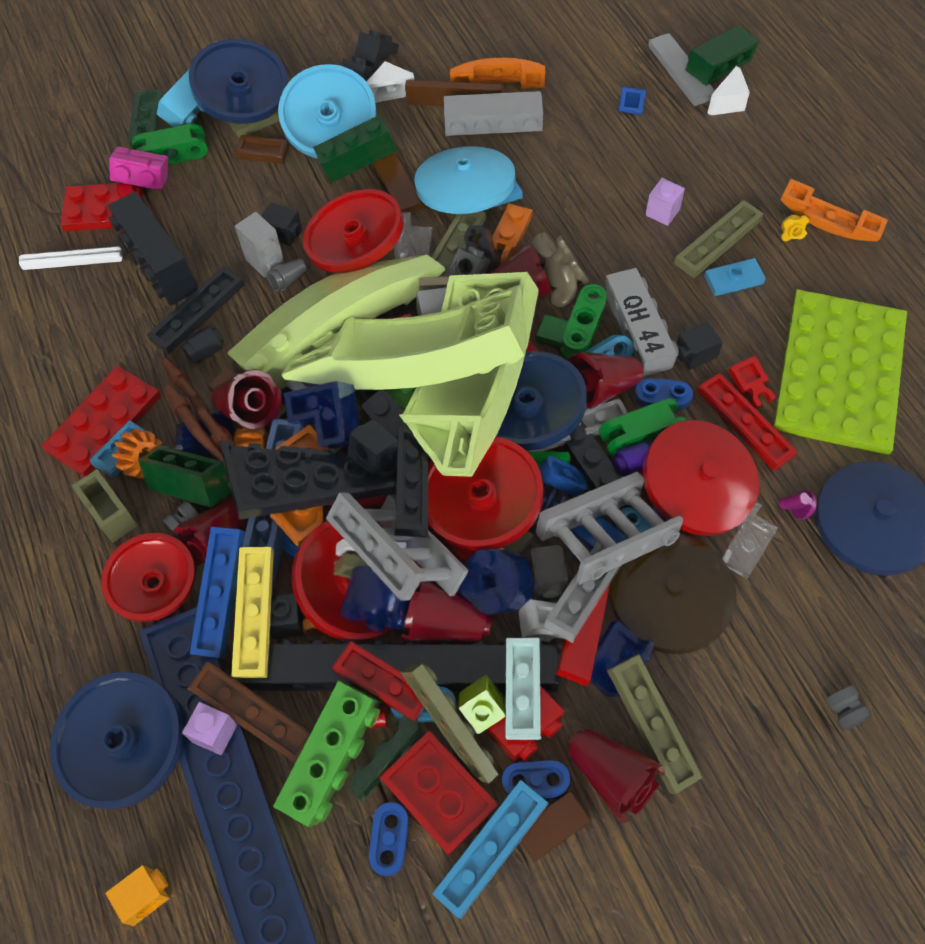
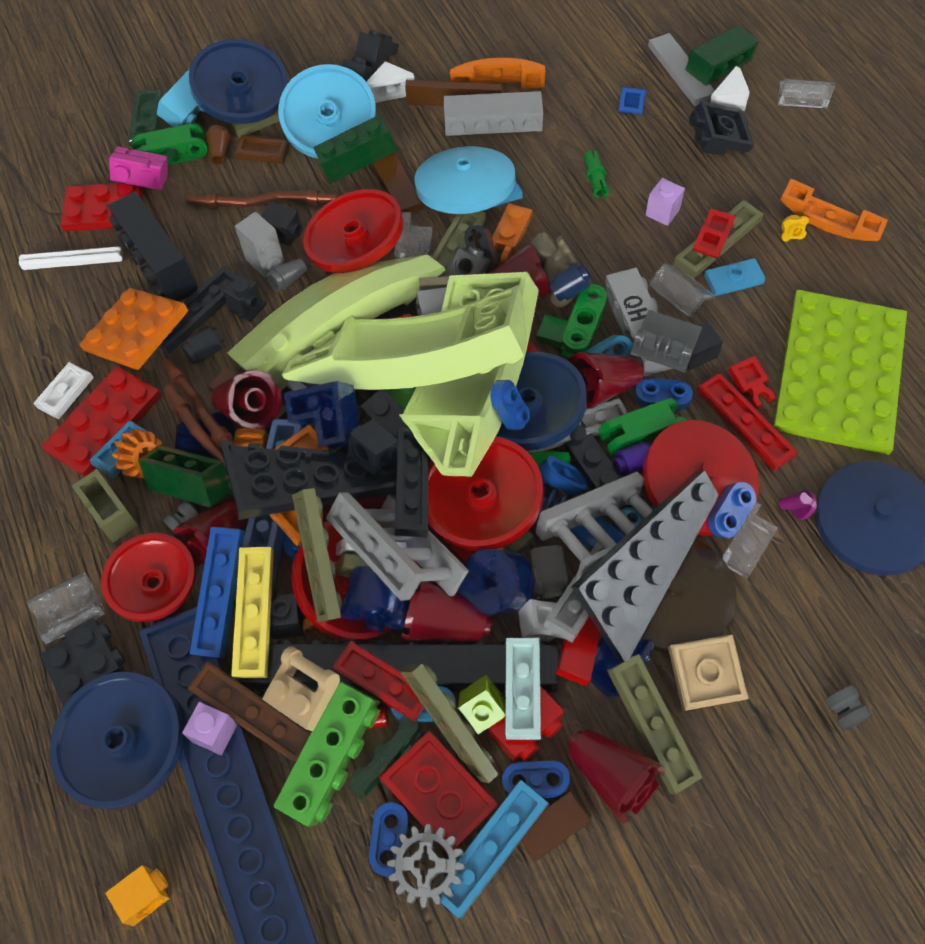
(63, 390): none -> white plate
(65, 607): none -> clear bracket
(82, 658): none -> black plate
(133, 328): none -> orange plate
(213, 200): none -> copper bar
(217, 142): none -> reddish brown cone
(244, 298): none -> black brick
(295, 698): none -> tan plate
(319, 566): none -> olive plate
(410, 864): none -> light grey gear
(509, 405): none -> blue plate
(570, 282): none -> dark blue brick
(596, 174): none -> green pin
(636, 573): none -> wing
(666, 340): none -> dark grey hinge
(680, 289): none -> clear panel
(707, 672): none -> tan plate
(714, 233): none -> red slope
(720, 128): none -> black plate
(732, 507): none -> plate
(805, 93): none -> clear panel

